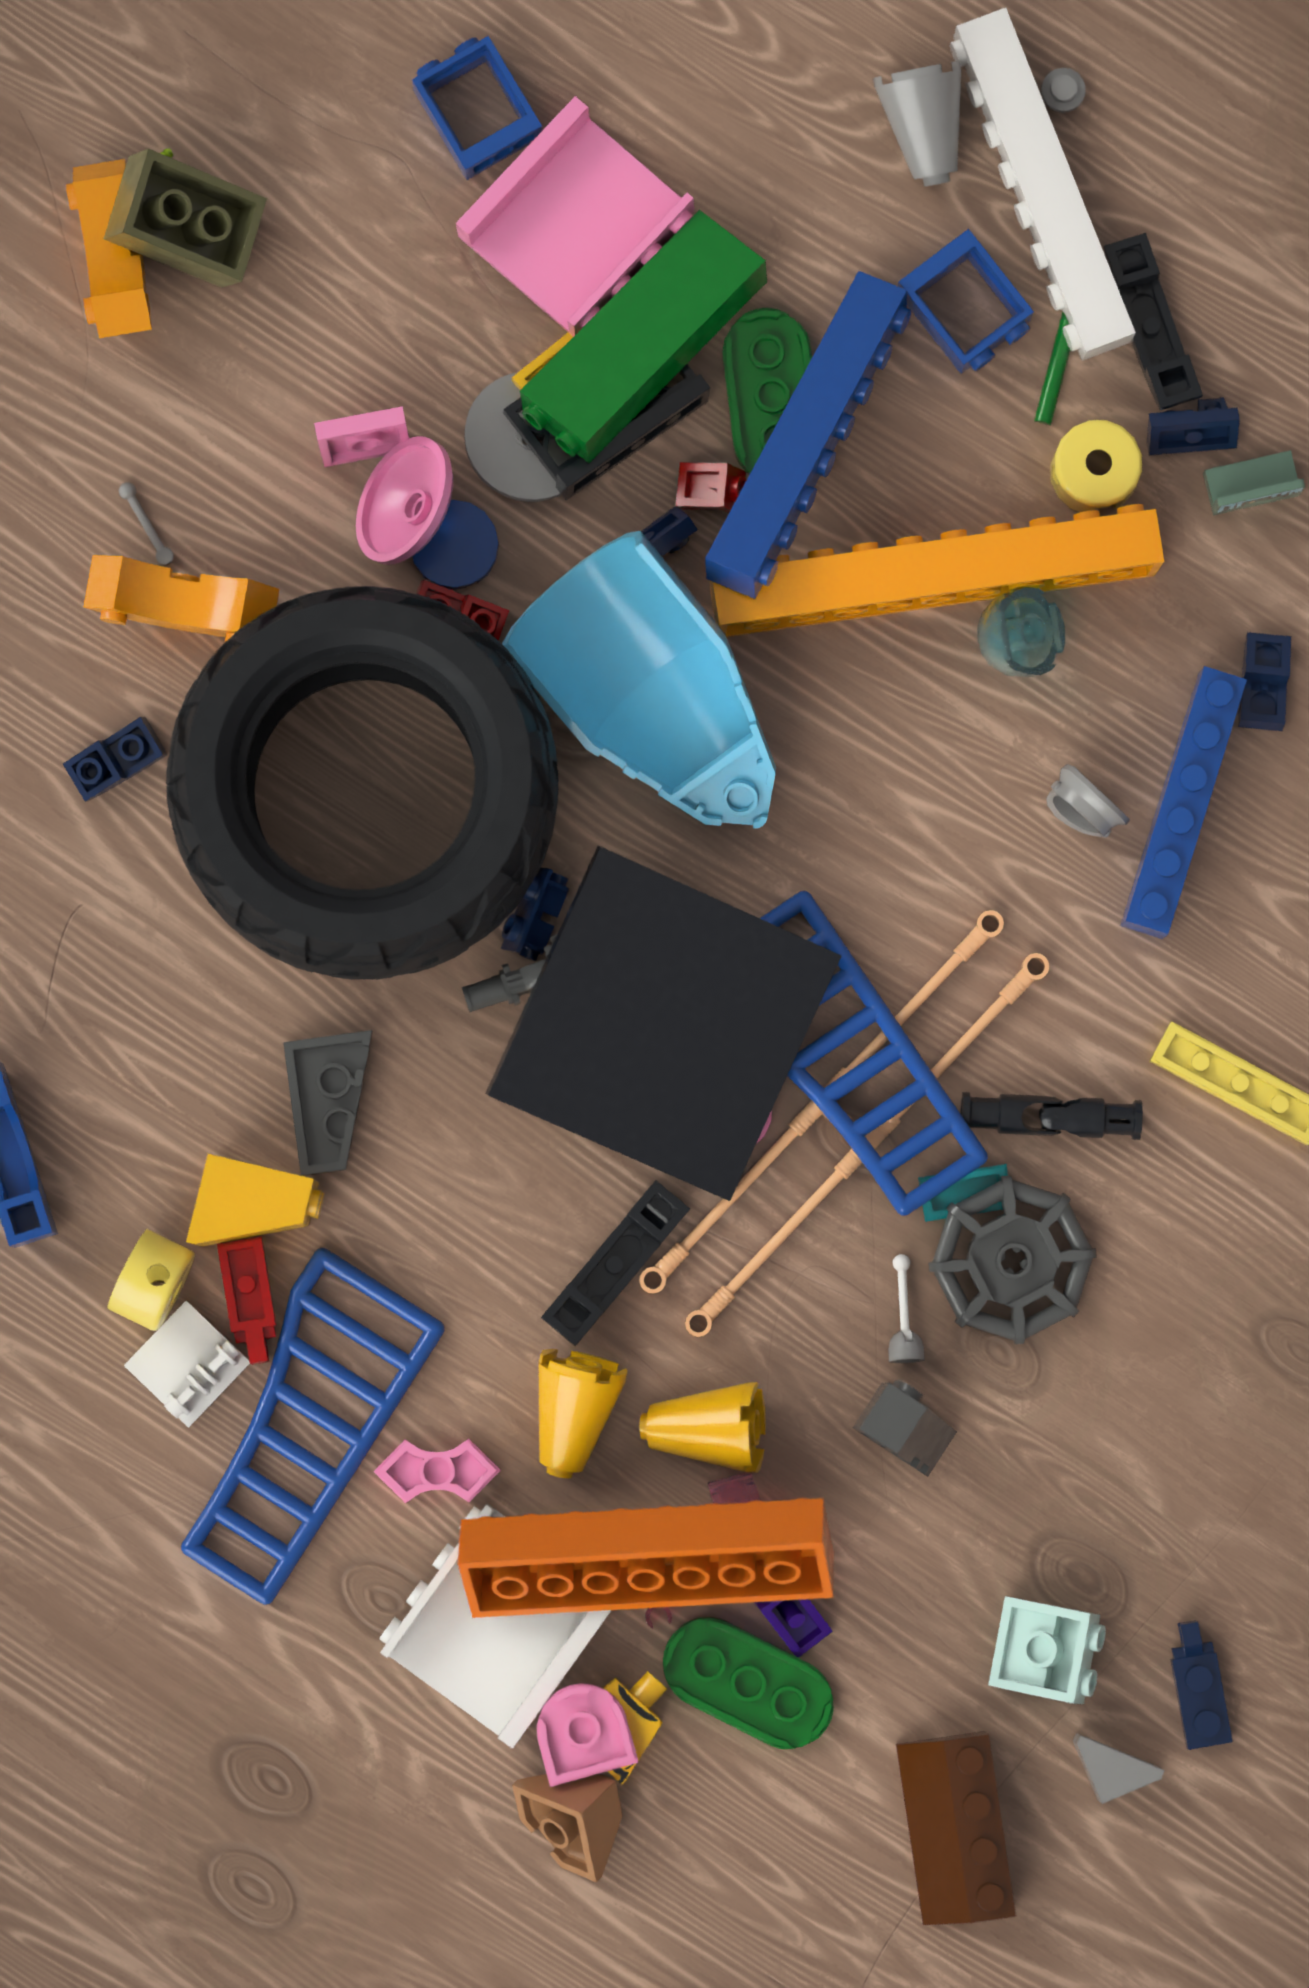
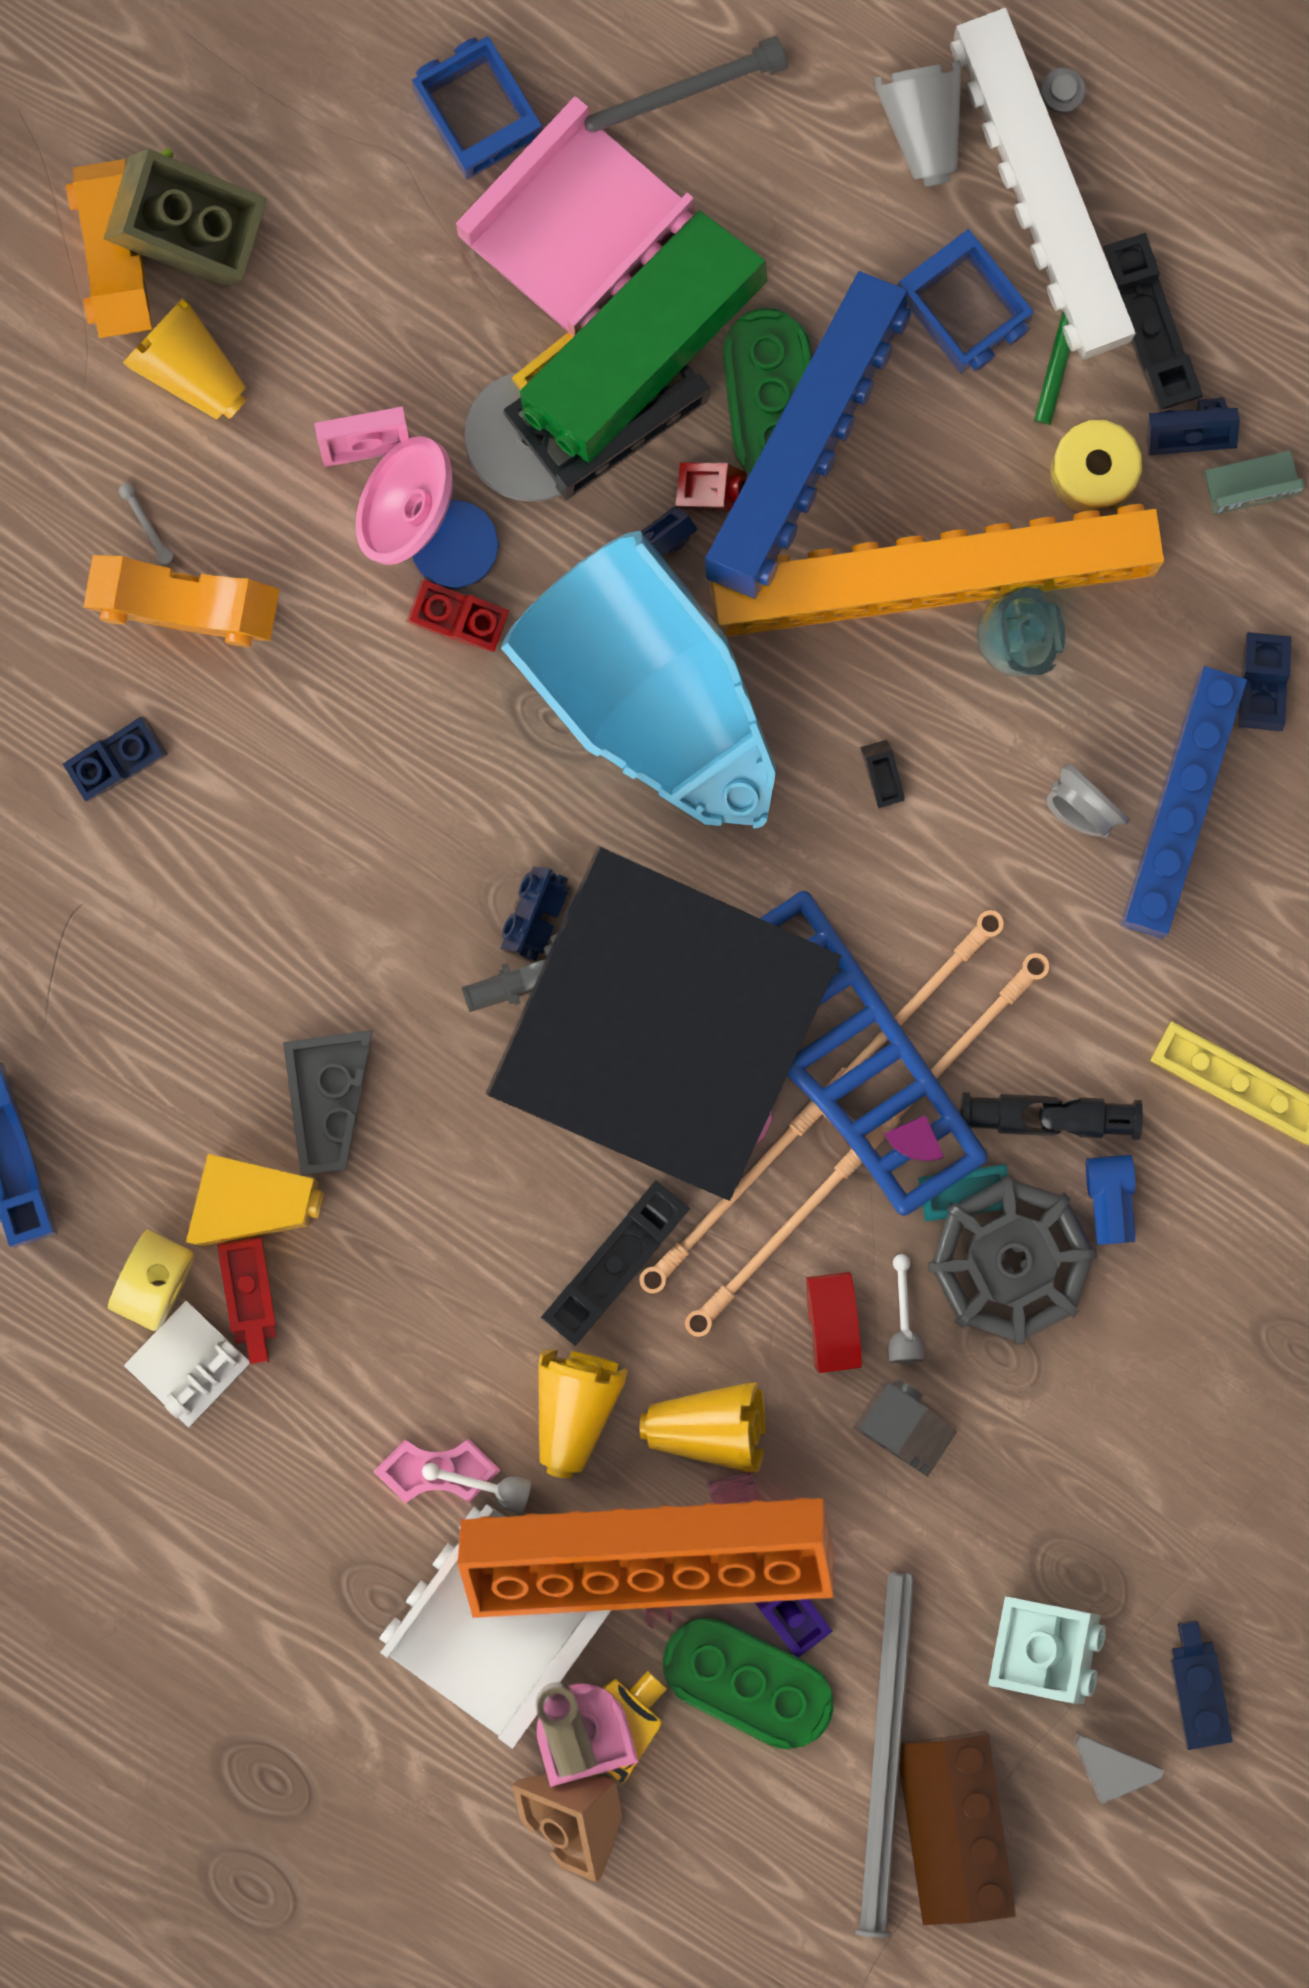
(189, 363): none -> yellow cone
(276, 1389): blue bar -> none
(334, 641): black tyre -> none
(510, 1492): none -> hinge
(566, 1733): none -> dark tan piece
(766, 58): none -> dark grey piece
(834, 1322): none -> red slope
(883, 773): none -> black piece
(886, 1756): none -> light grey axle
(915, 1140): none -> magenta tile
(1111, 1188): none -> blue piece

